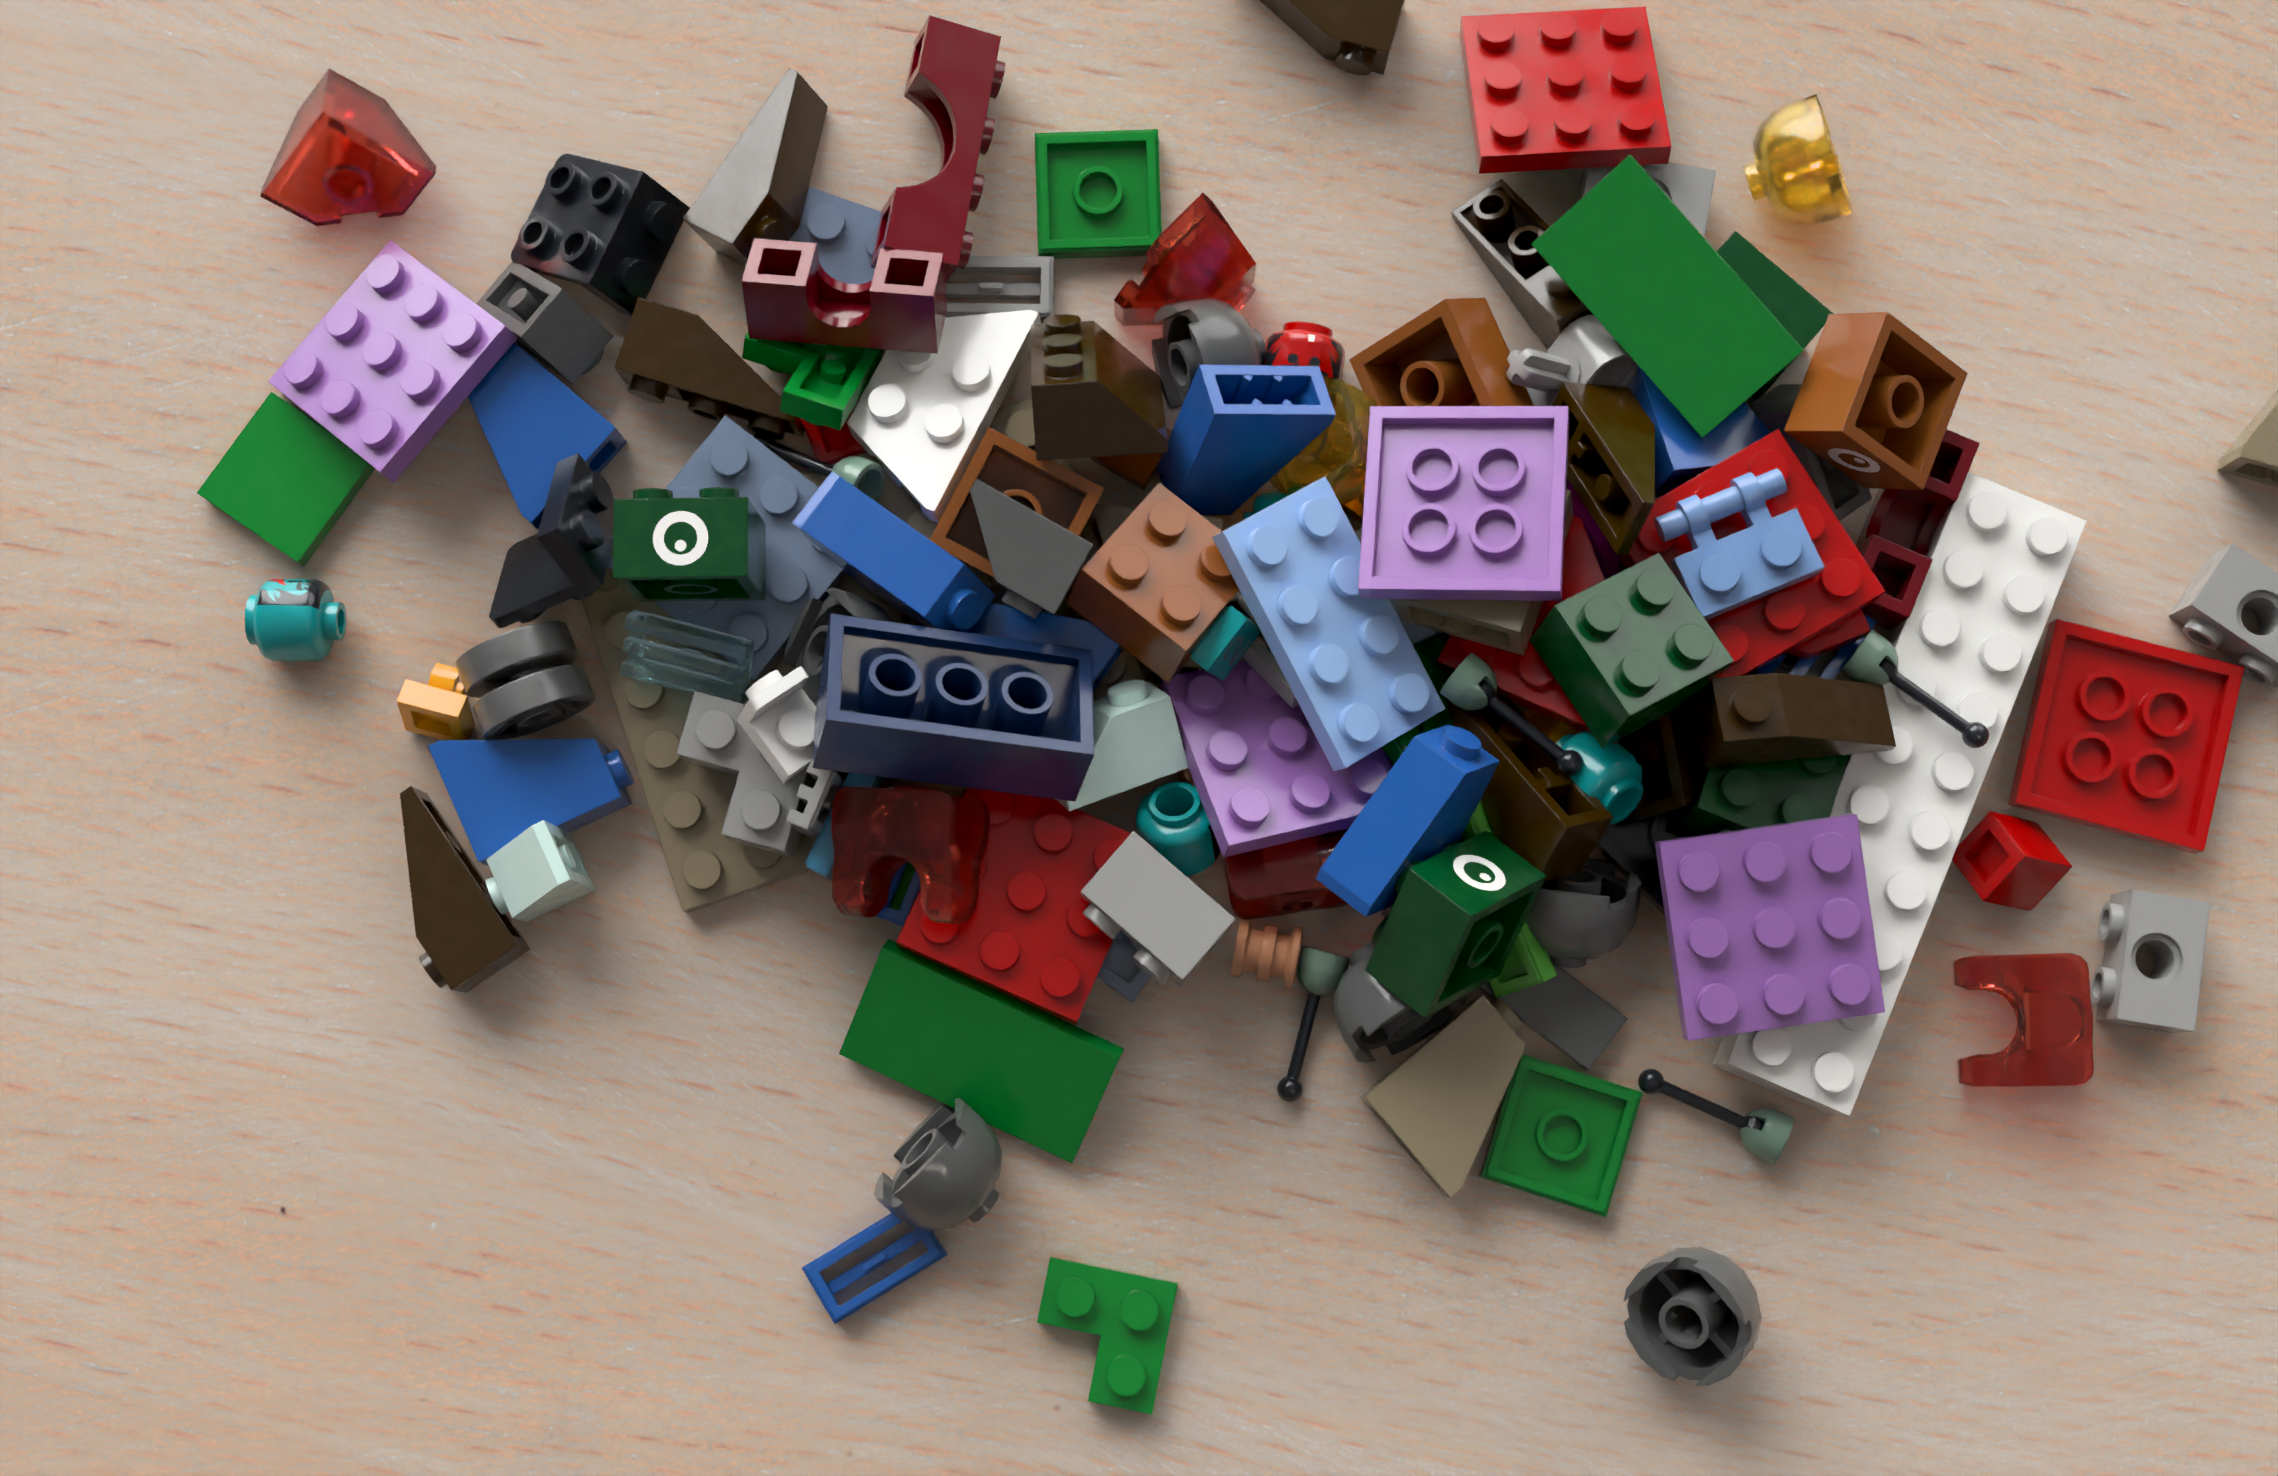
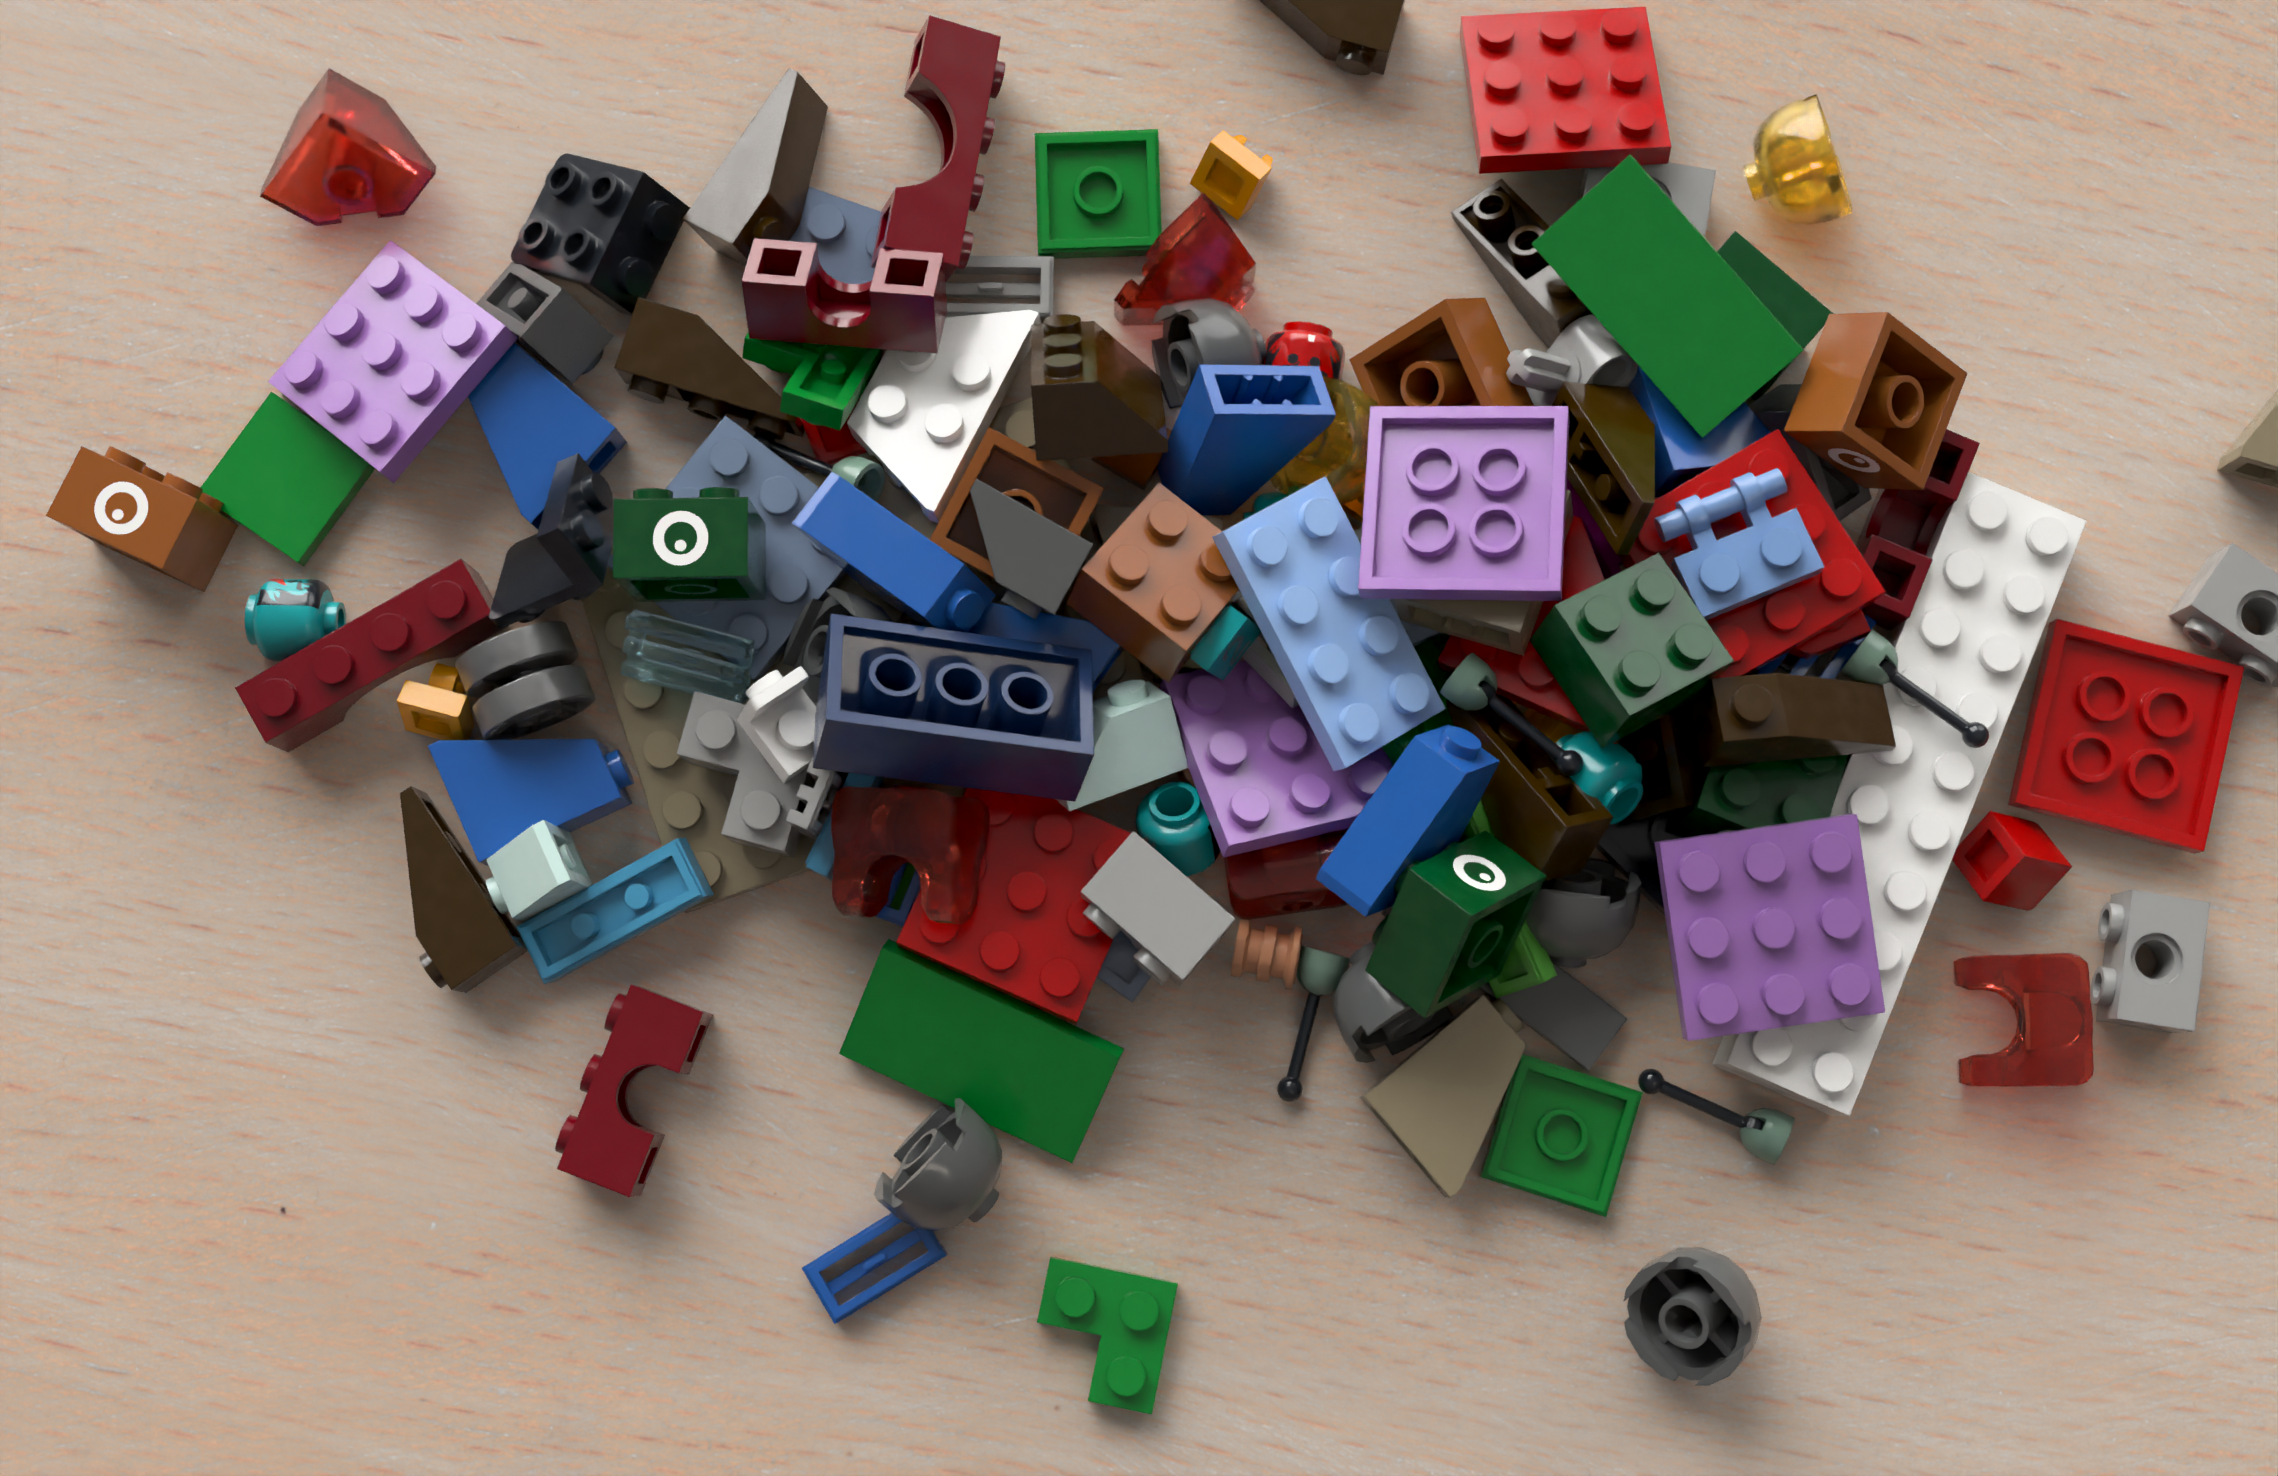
(144, 515): none -> dark orange brick
(329, 676): none -> dark red arch
(605, 1139): none -> dark red arch
(615, 910): none -> dark azure tile
(1231, 174): none -> light orange tile

